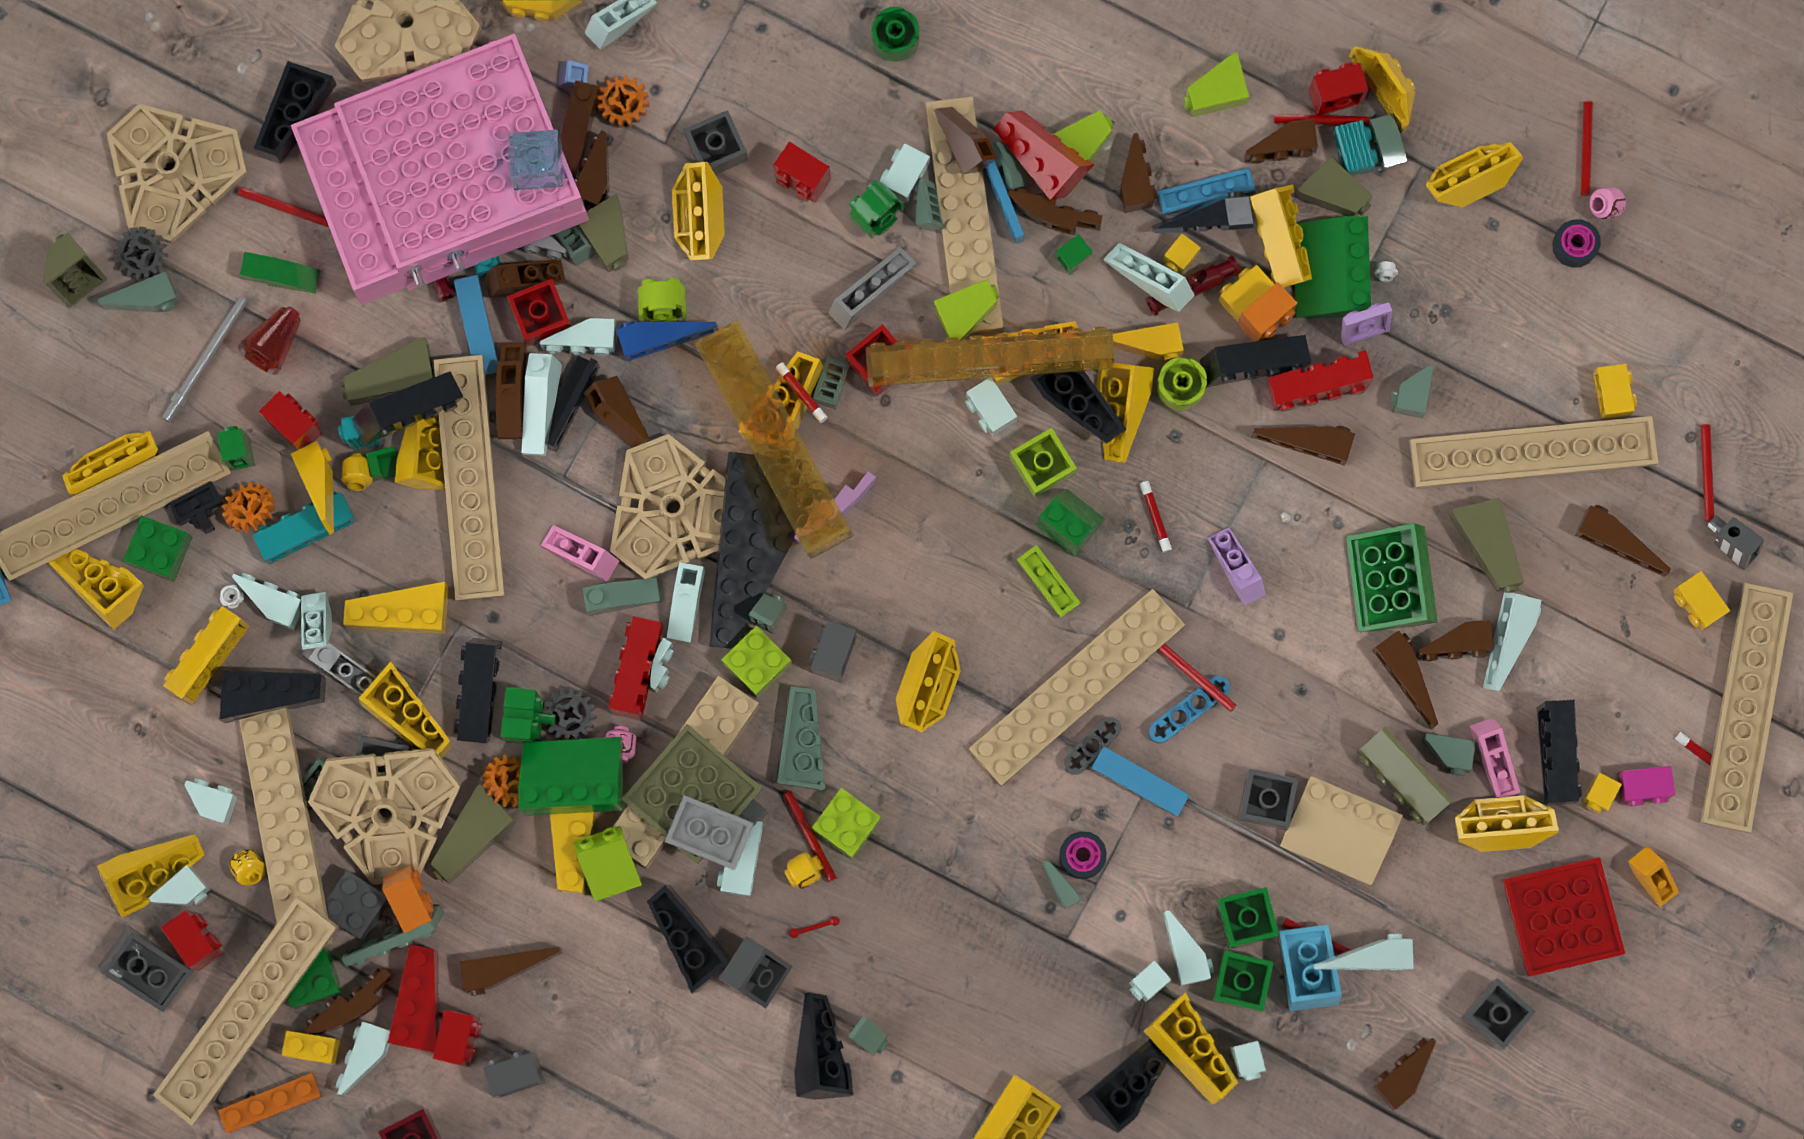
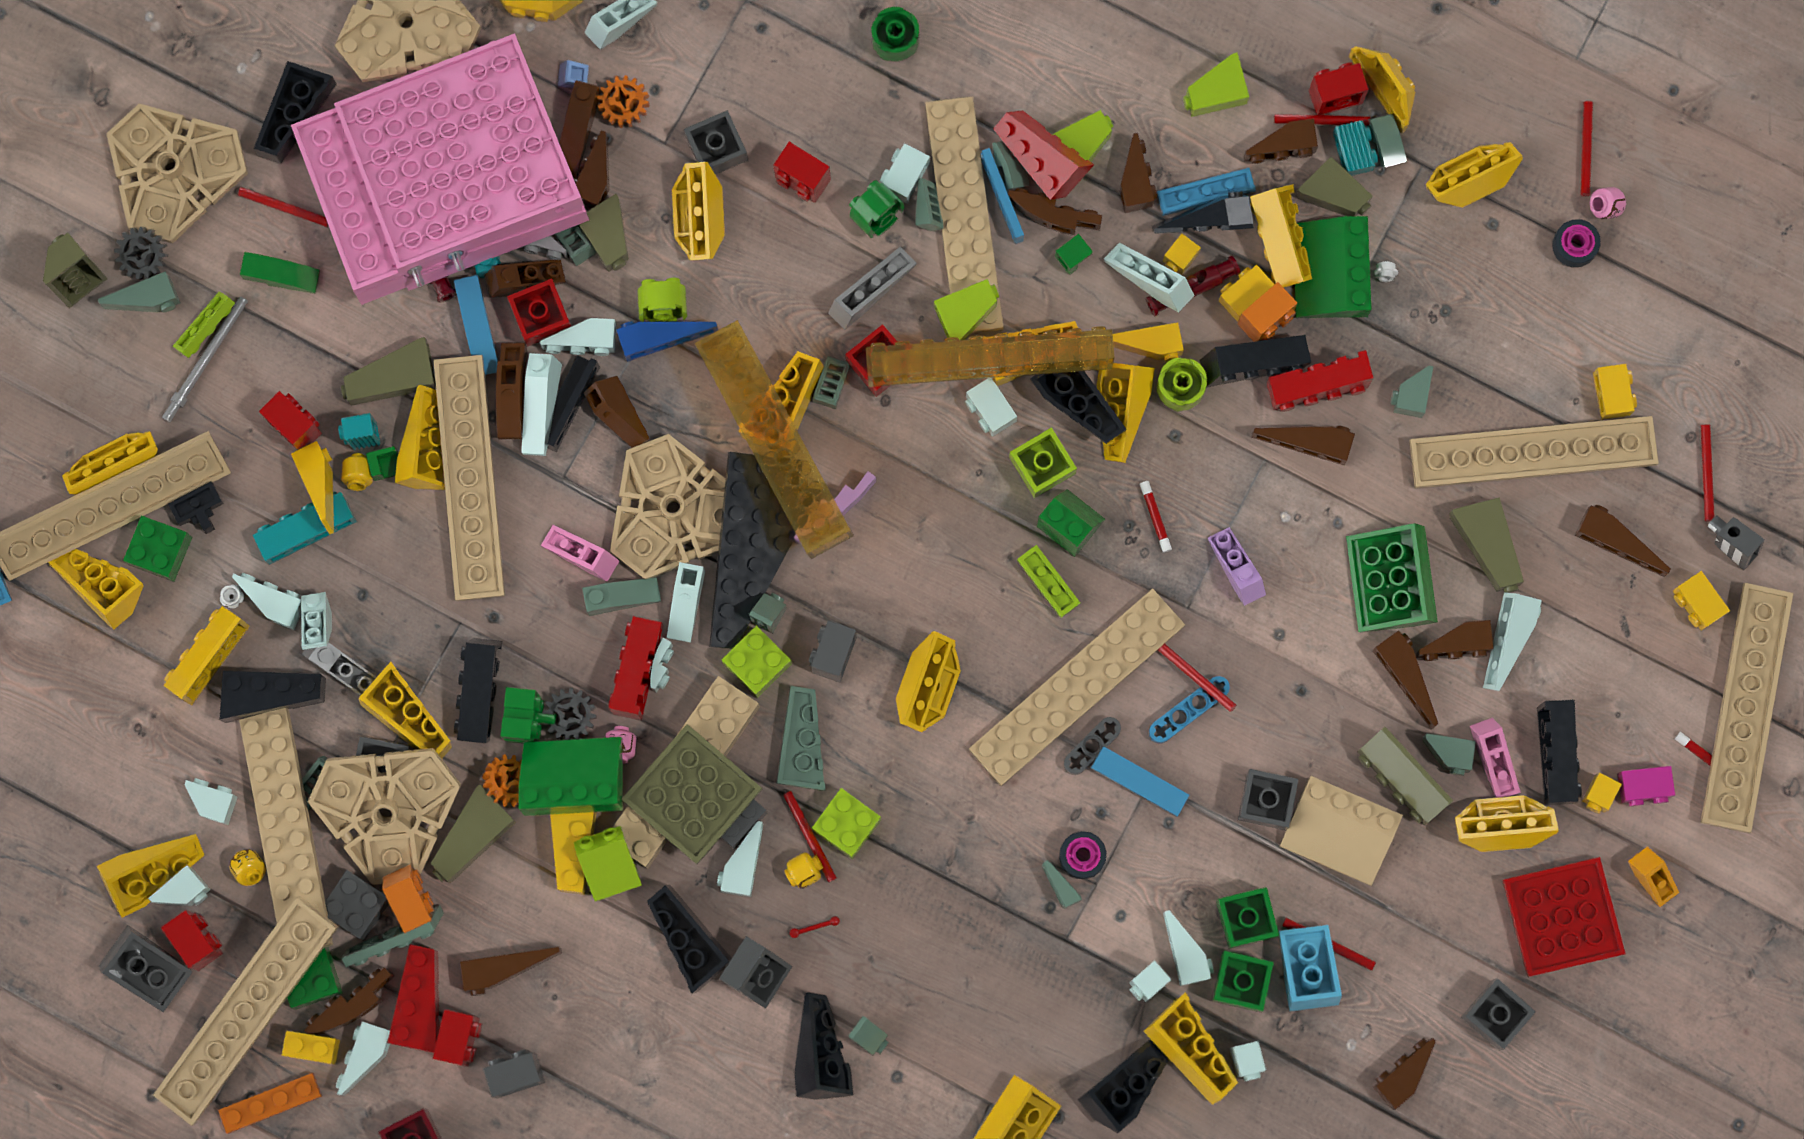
(204, 324): none -> lime plate
(235, 448): green brick -> none
(248, 507): orange gear -> none
(271, 341): clear red cone -> none
(406, 610): yellow wedge -> none
(407, 407): black wedge -> none
(535, 159): clear light blue brick -> none
(709, 832): light grey plate -> none
(801, 392): red bar -> none
(968, 143): reddish brown slope -> none
(1366, 324): lavender plate -> none
(1384, 954): light aqua slope -> none

